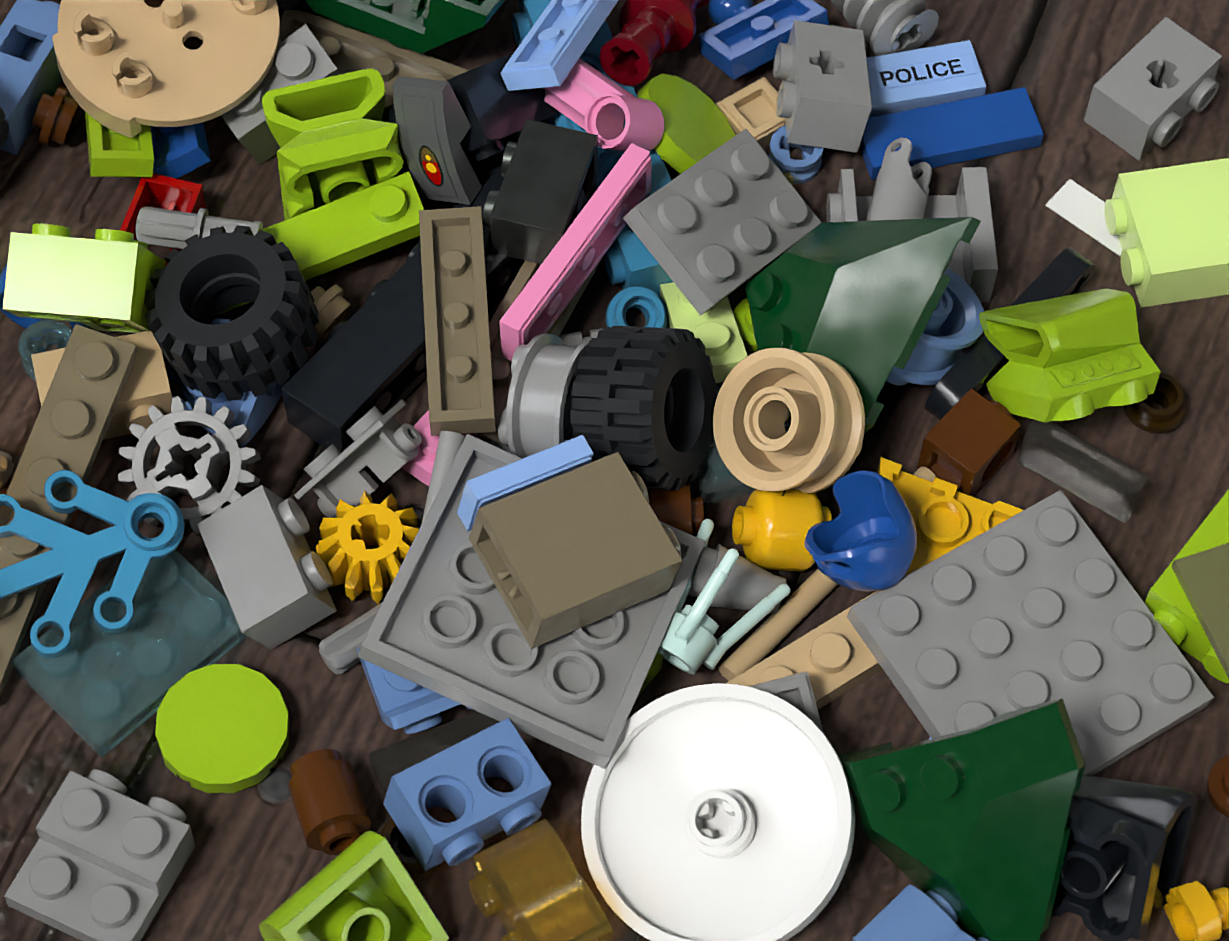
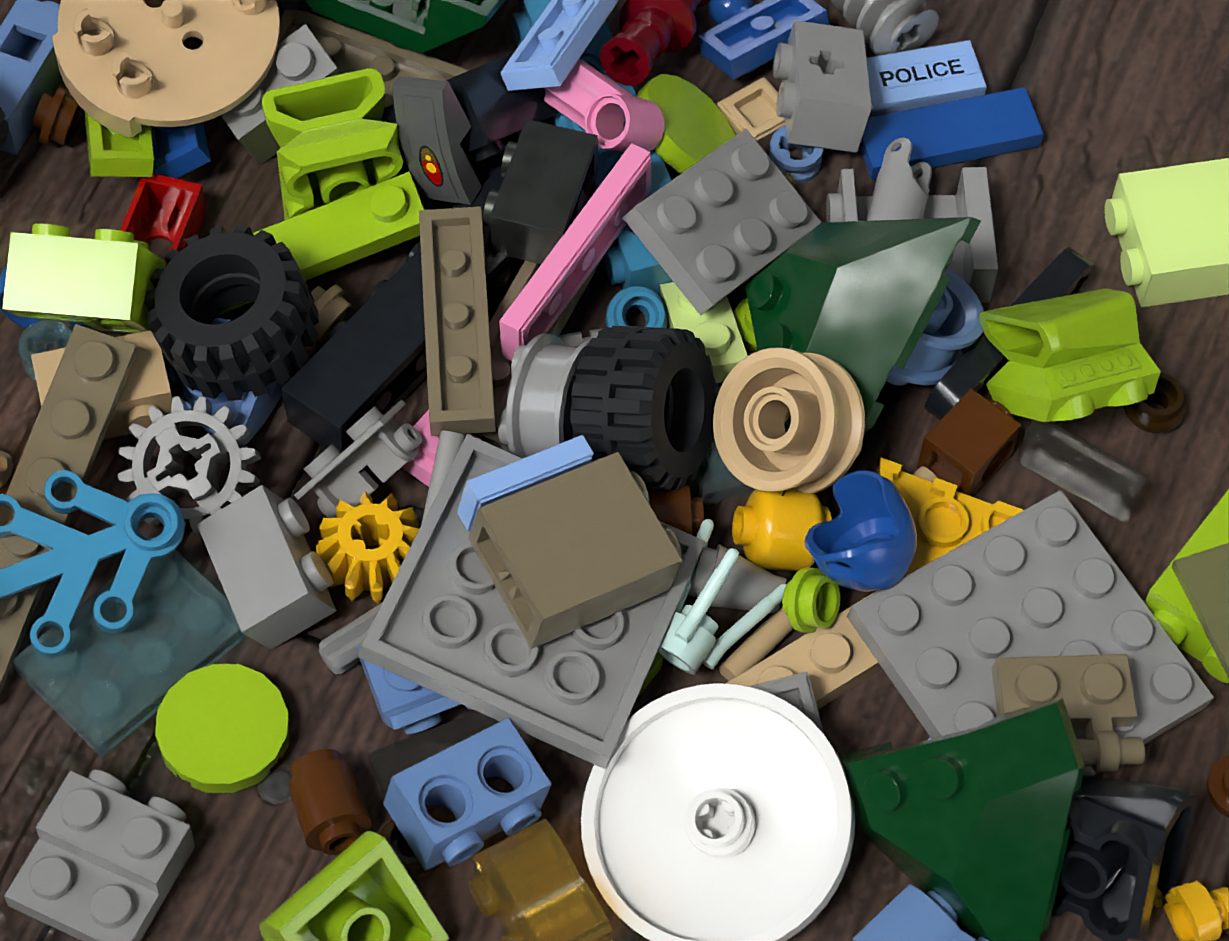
(173, 227): light grey axle -> none
(811, 600): none -> lime plate
(1084, 212): white sticker -> none
(1095, 694): none -> dark tan plate
(1154, 89): light grey brick -> none

